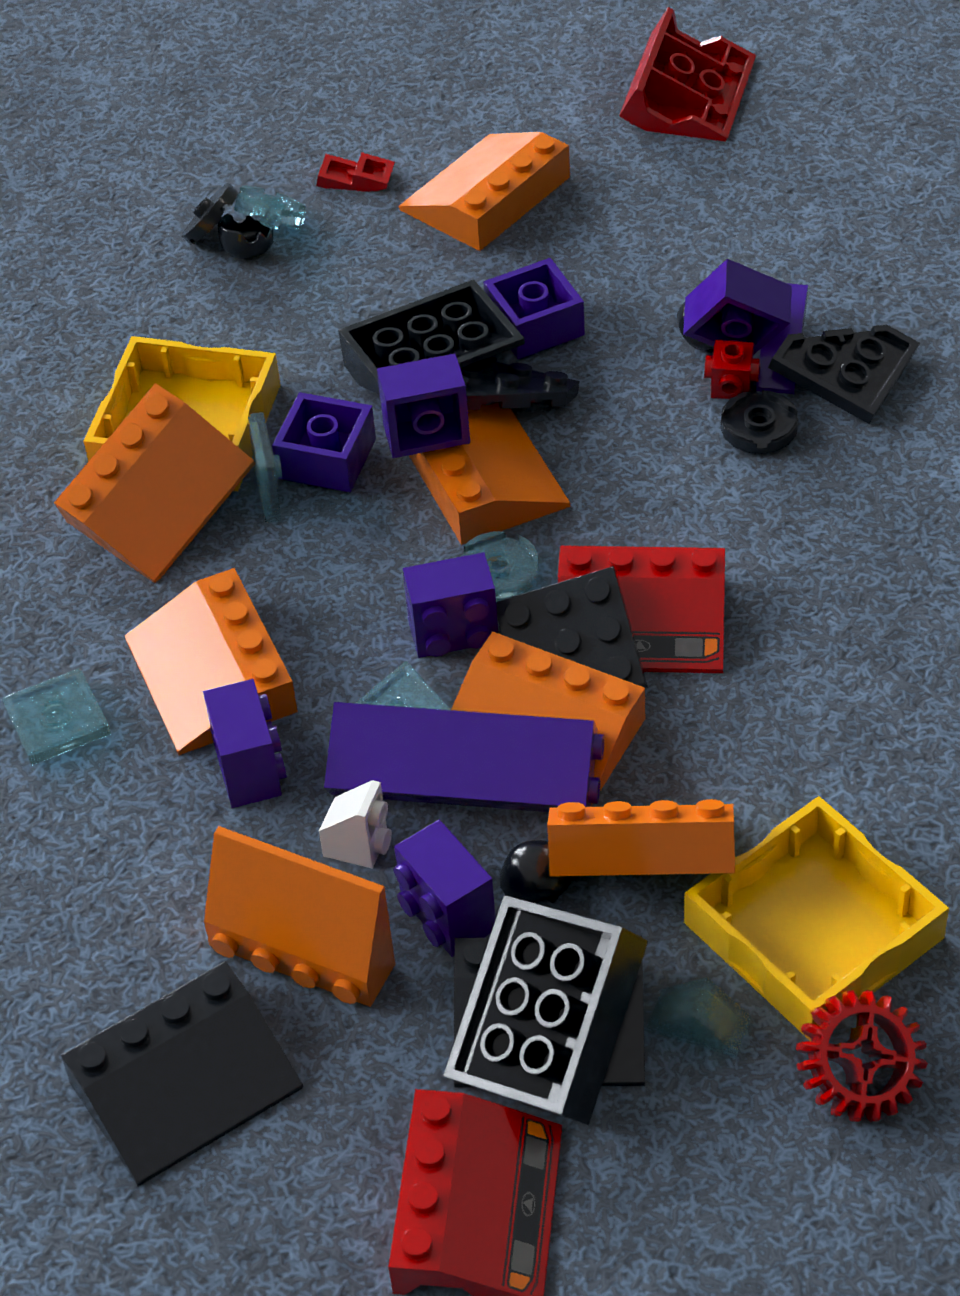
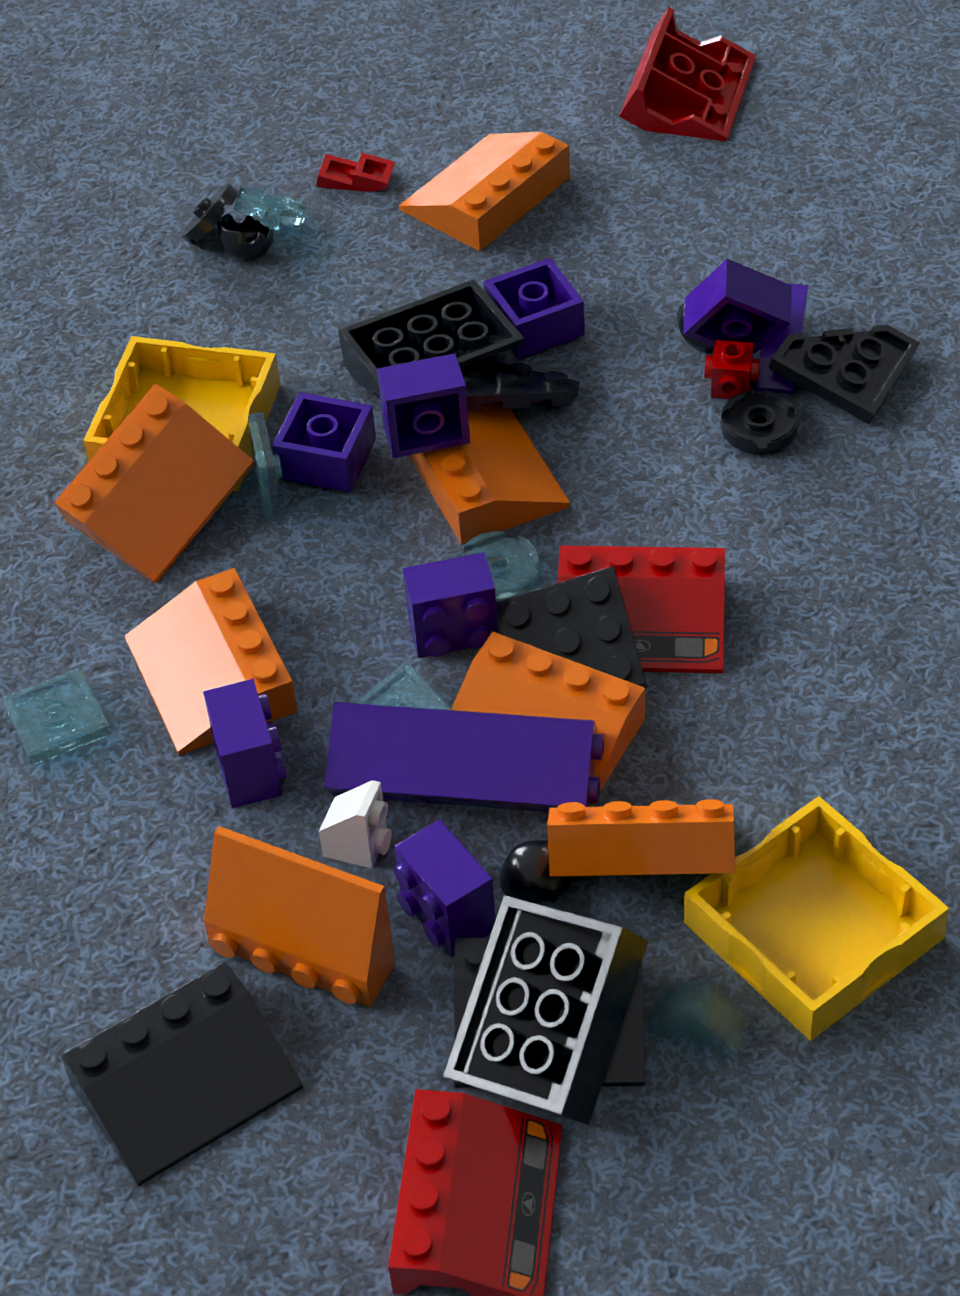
(864, 1037): red gear -> none

